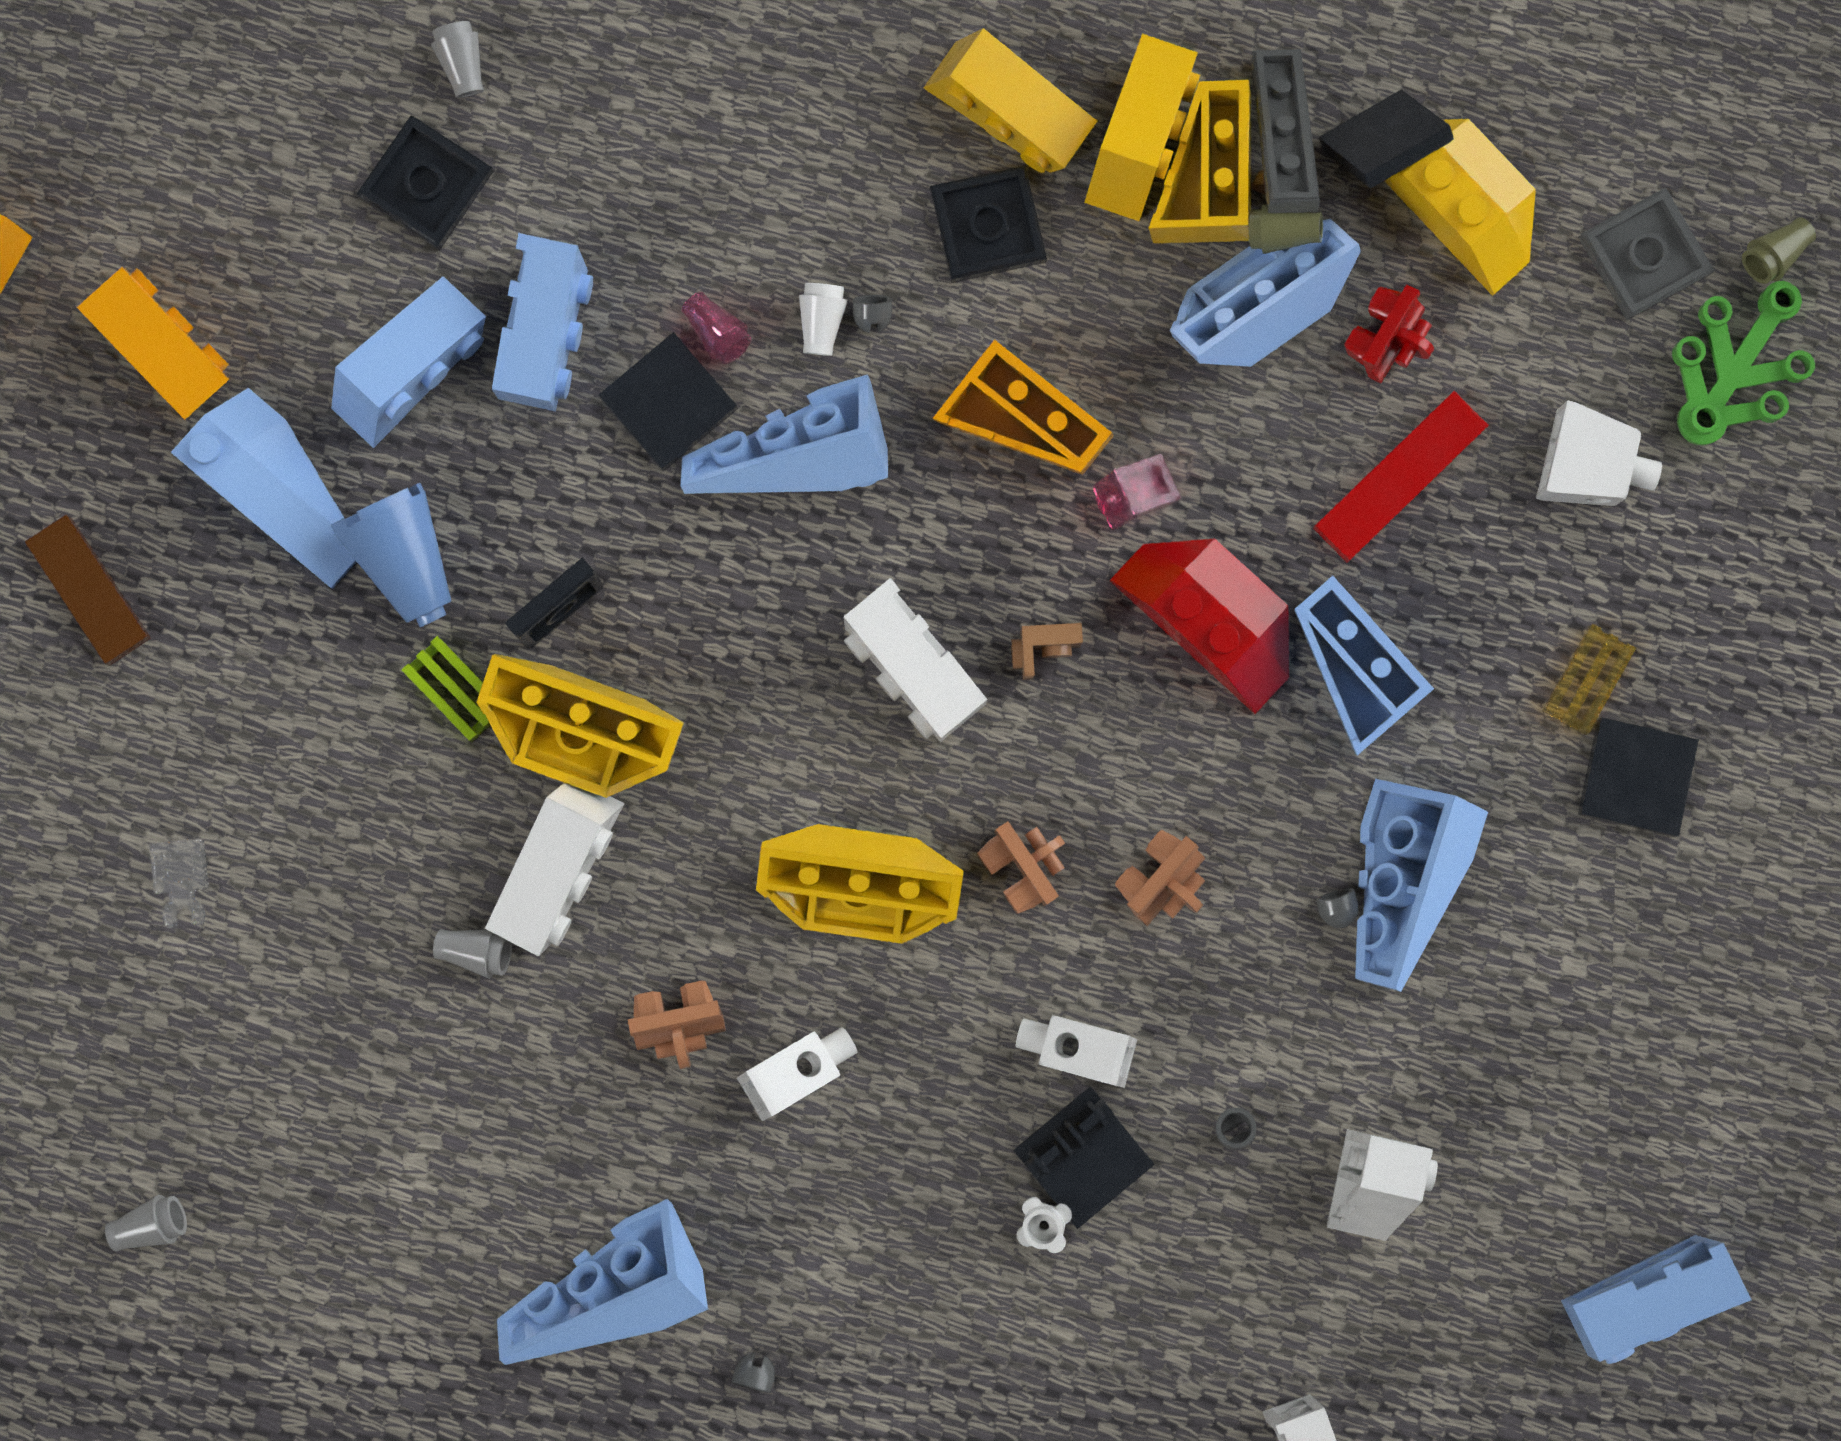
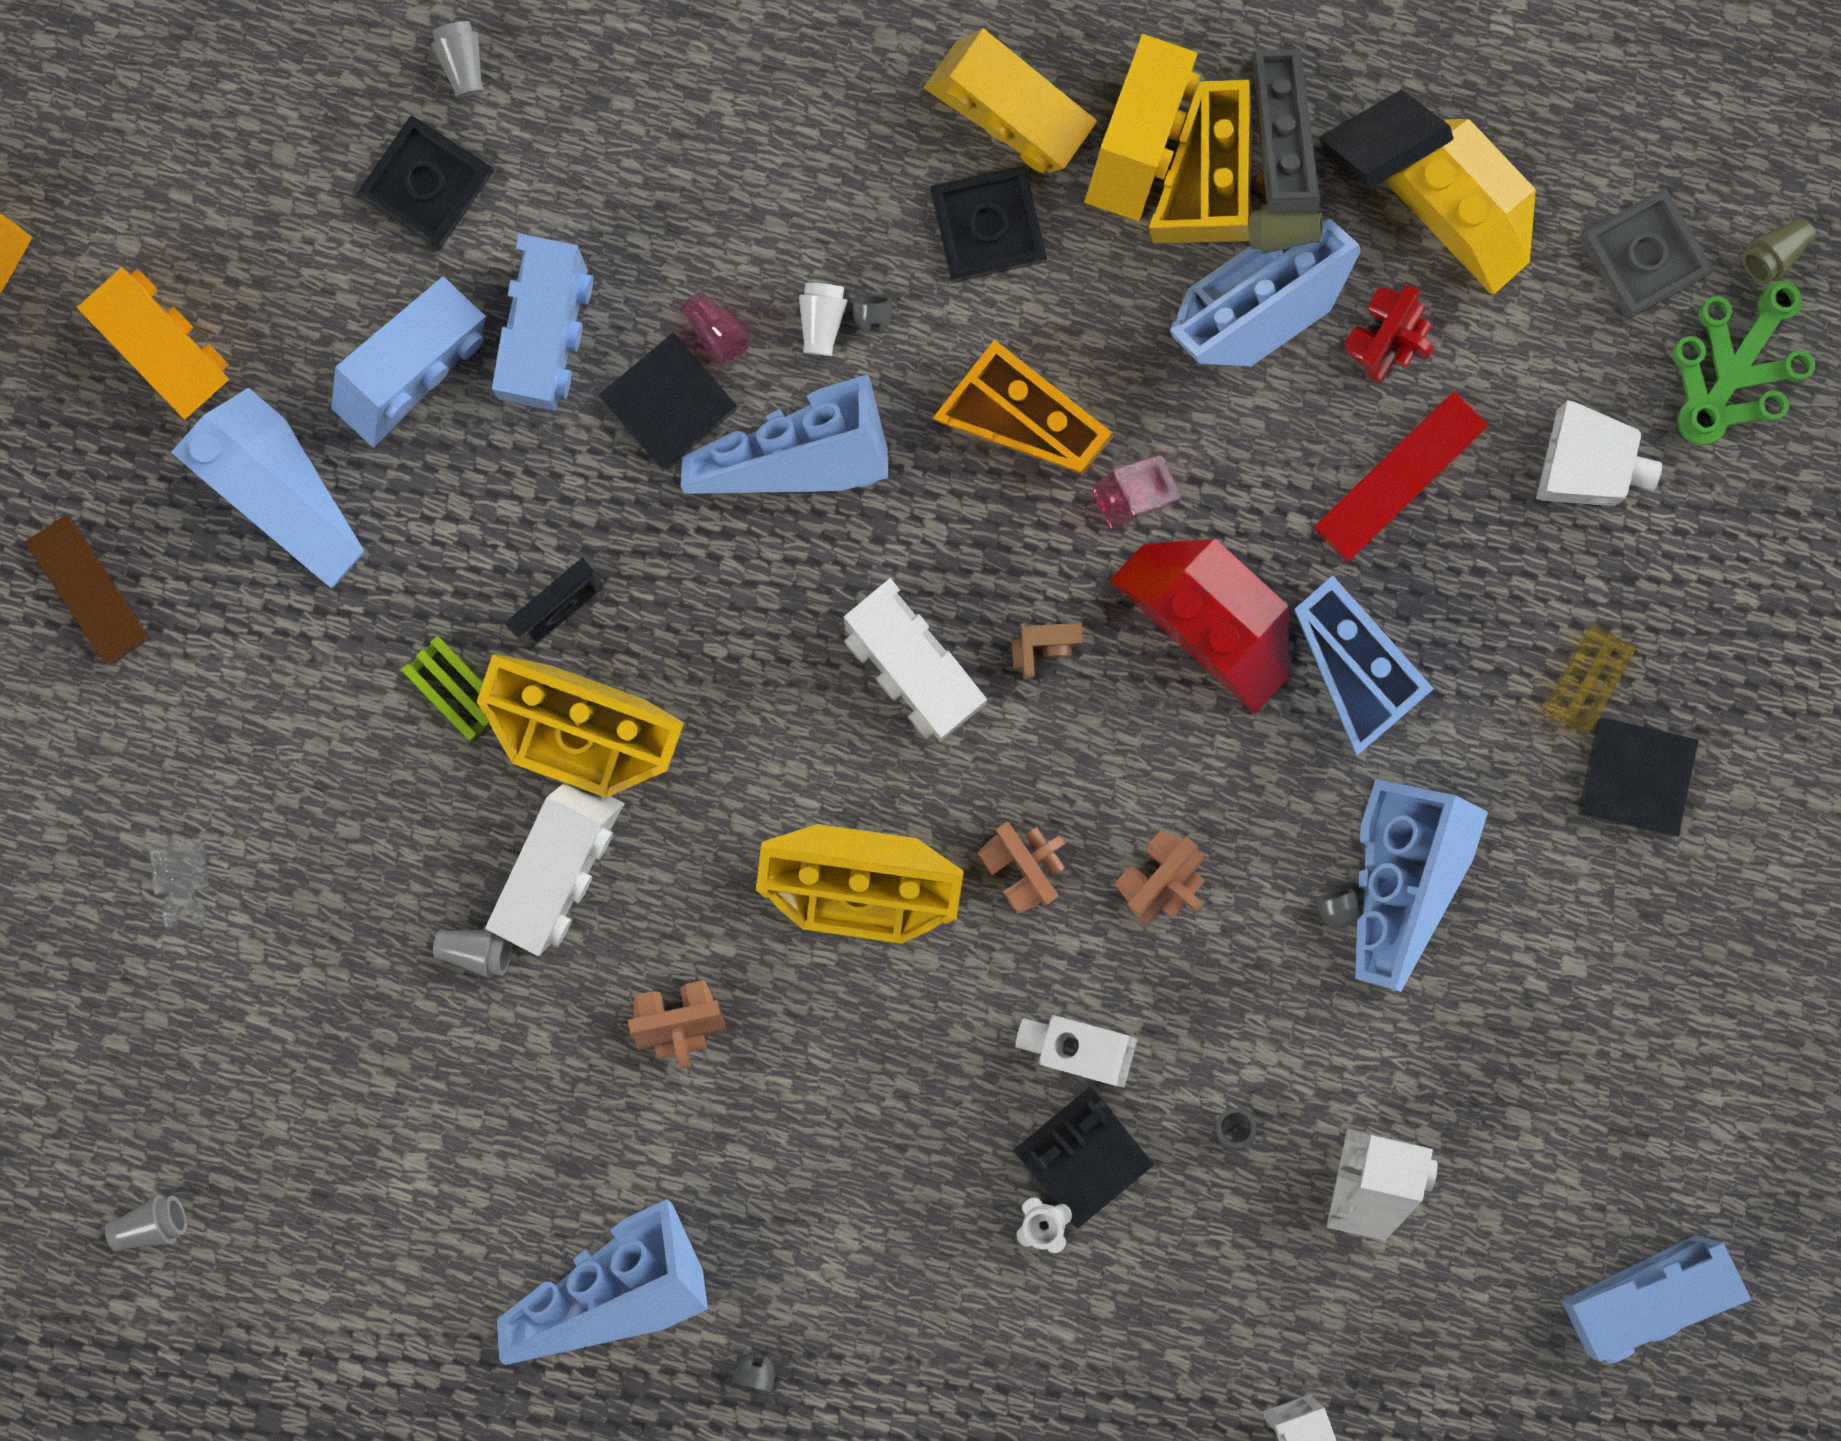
(399, 553): medium blue cone -> none
(779, 1083): white torso -> none

